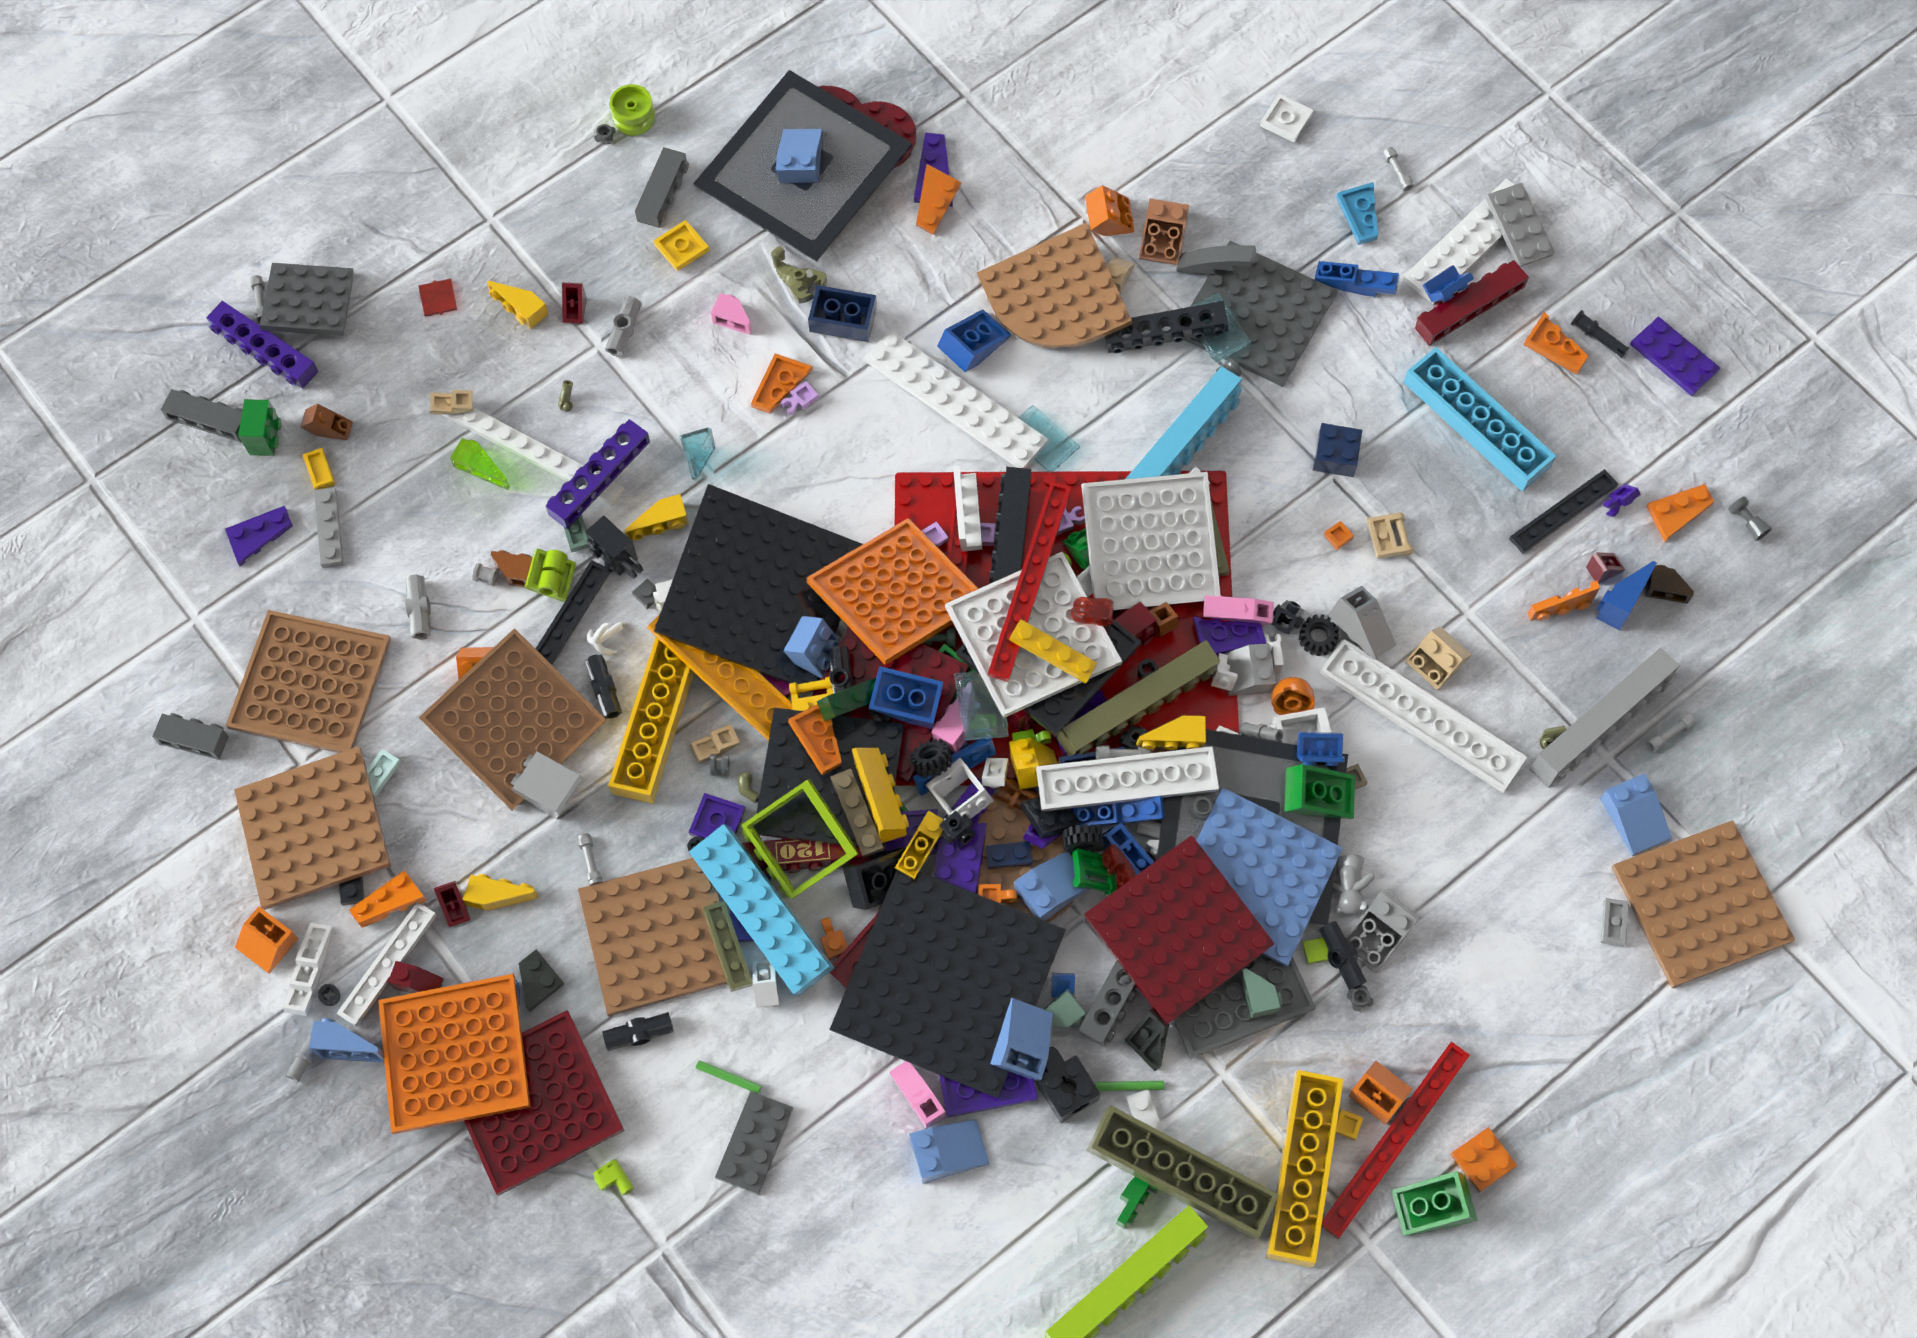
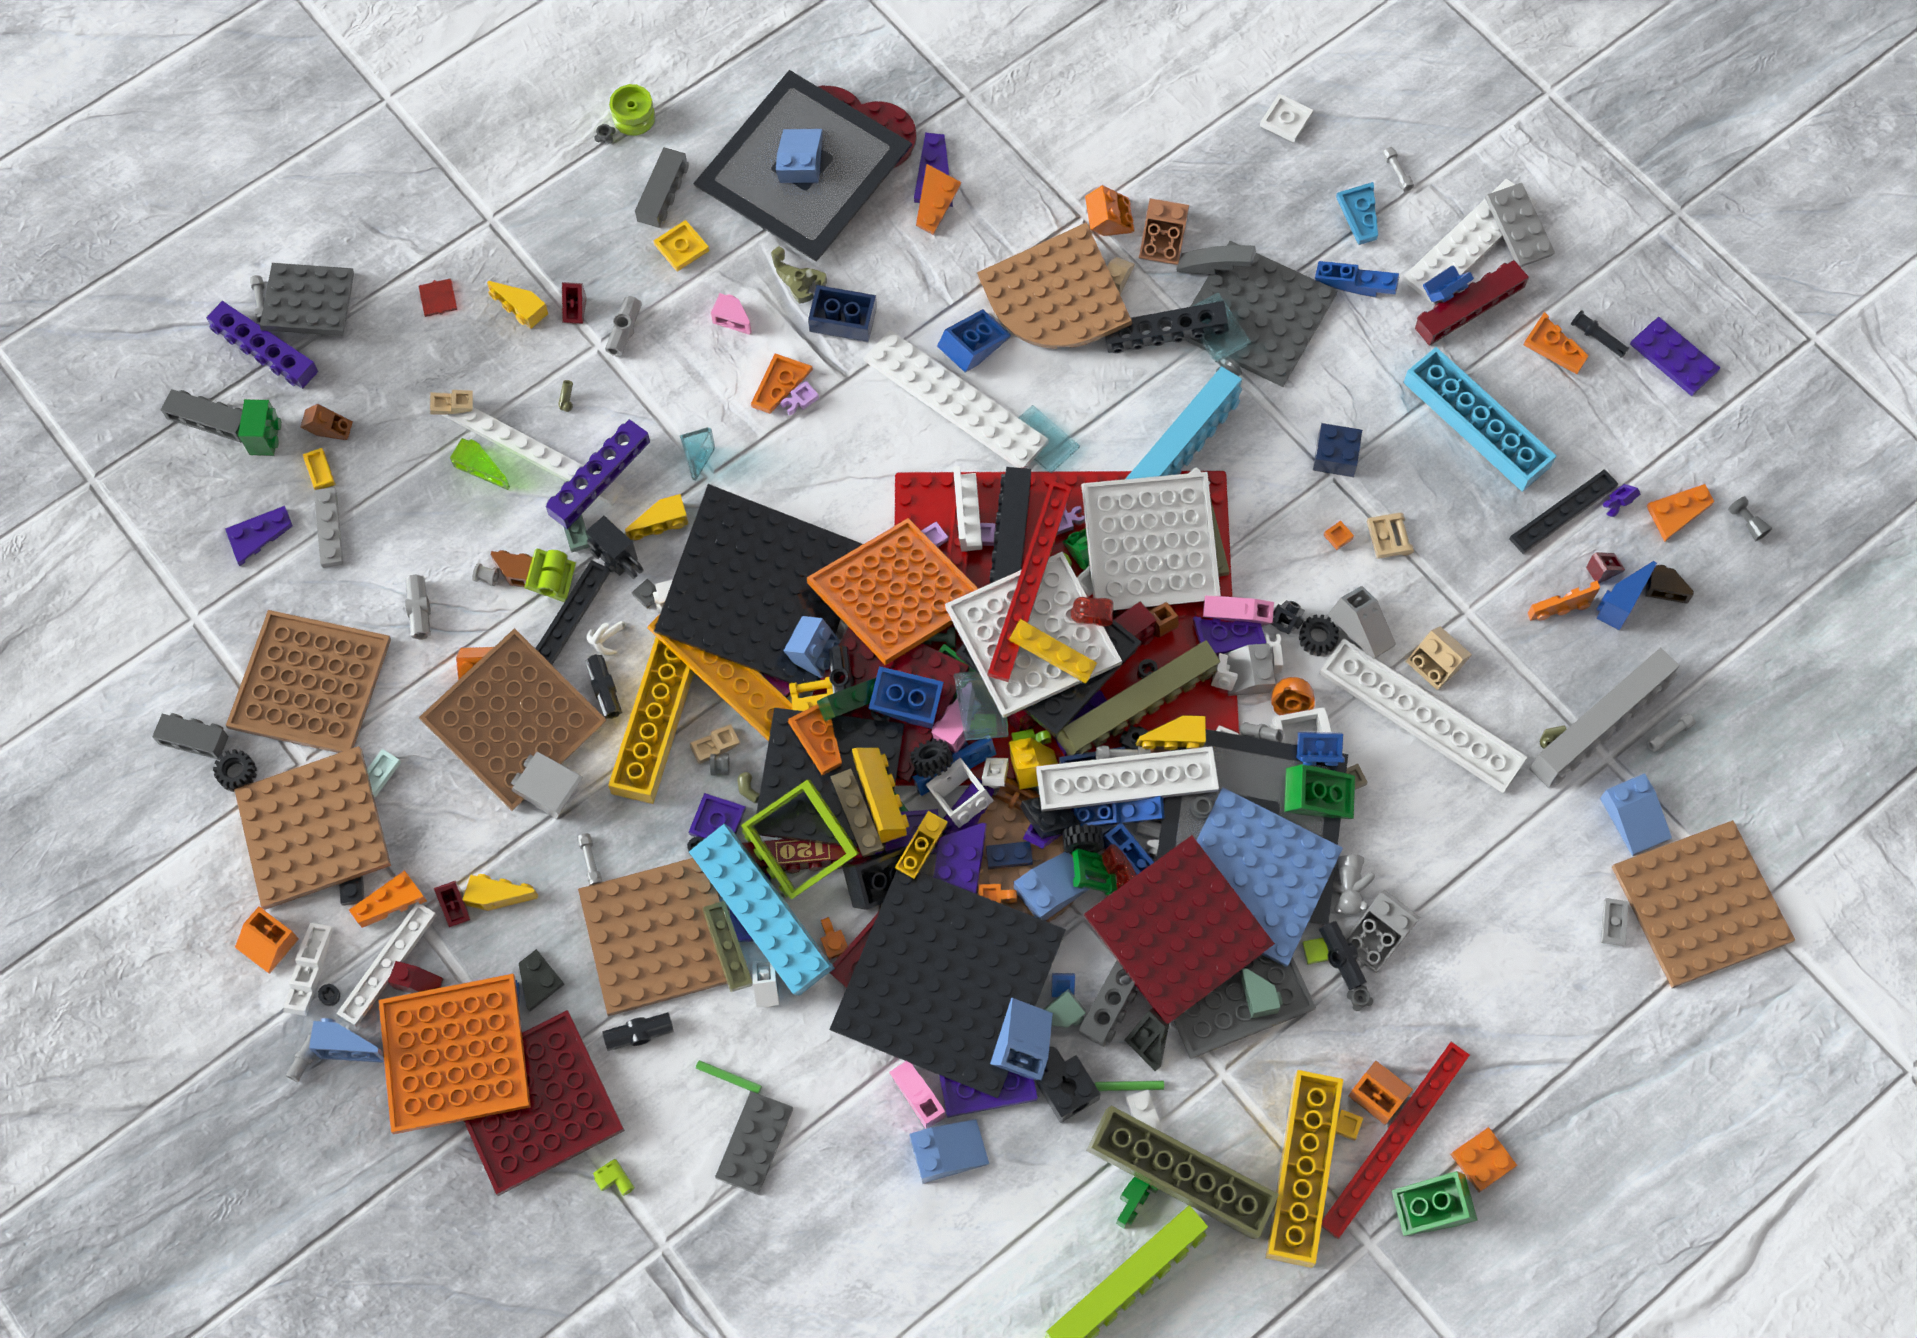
(226, 762): none -> black tyre
(957, 829): black brick -> none

